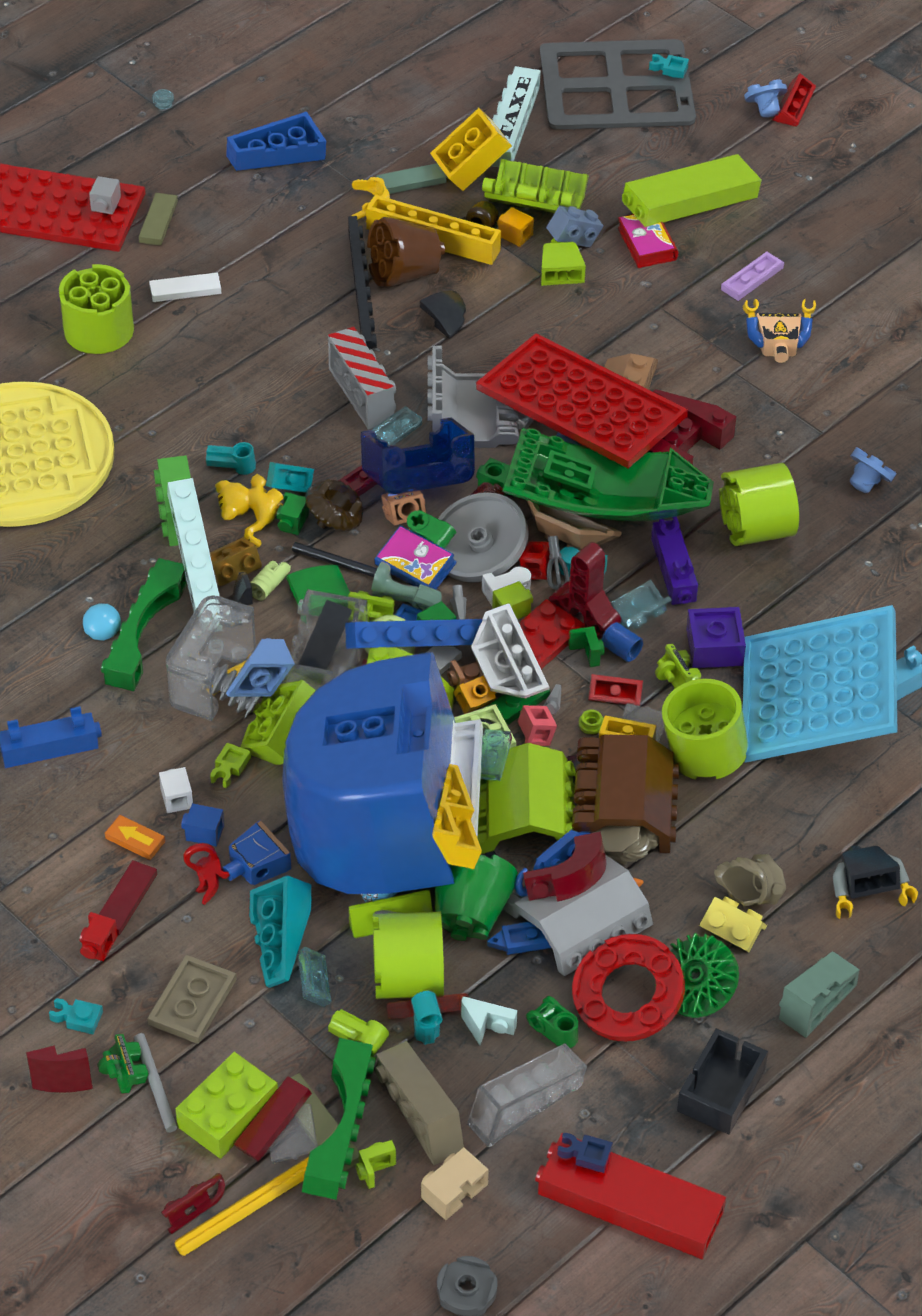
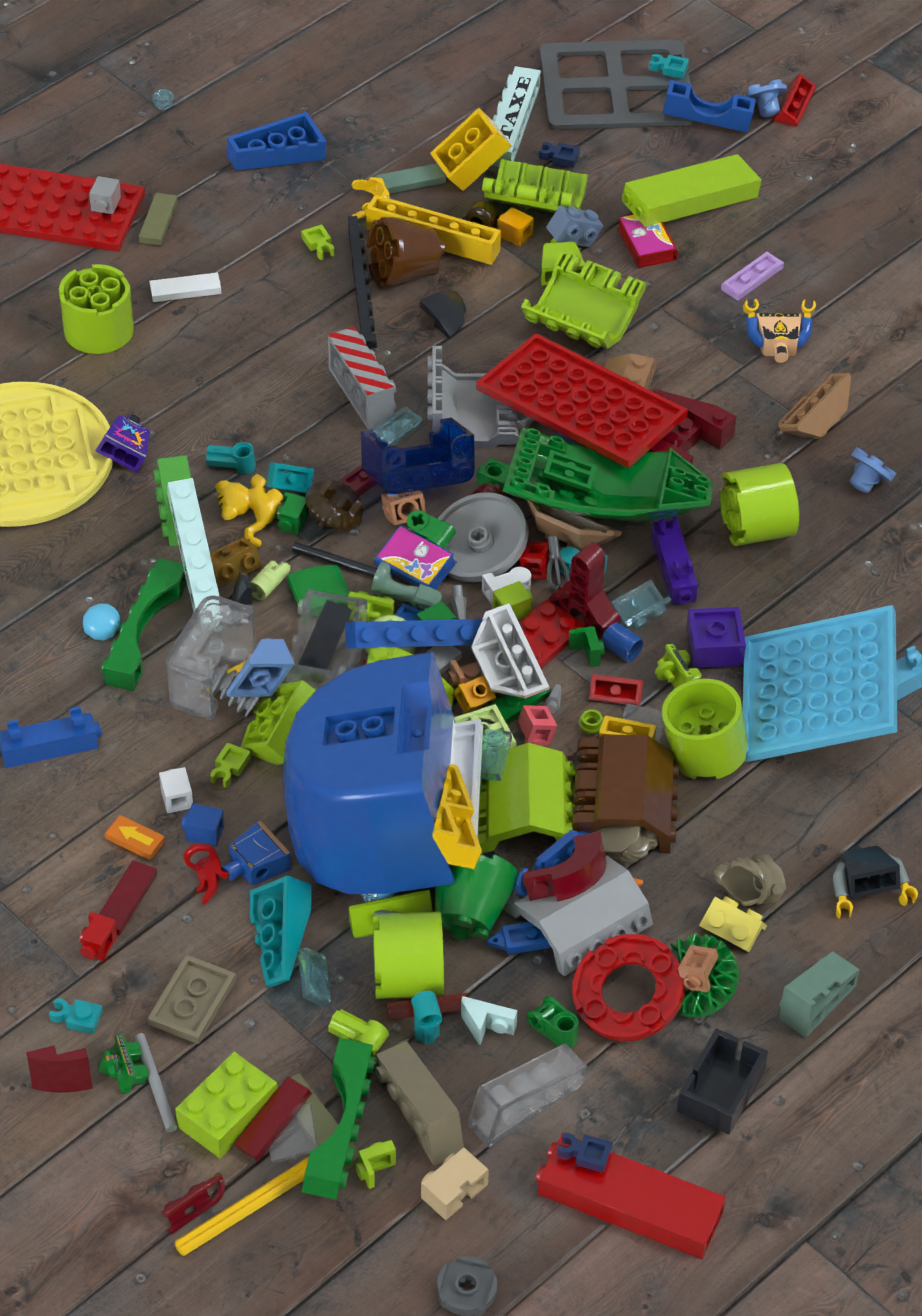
(125, 442): none -> dark purple torso
(318, 239): none -> lime plate
(562, 154): none -> dark blue plate
(587, 302): none -> lime hinge
(697, 967): none -> nougat bracket
(731, 114): none -> blue arch
(818, 408): none -> medium nougat wedge

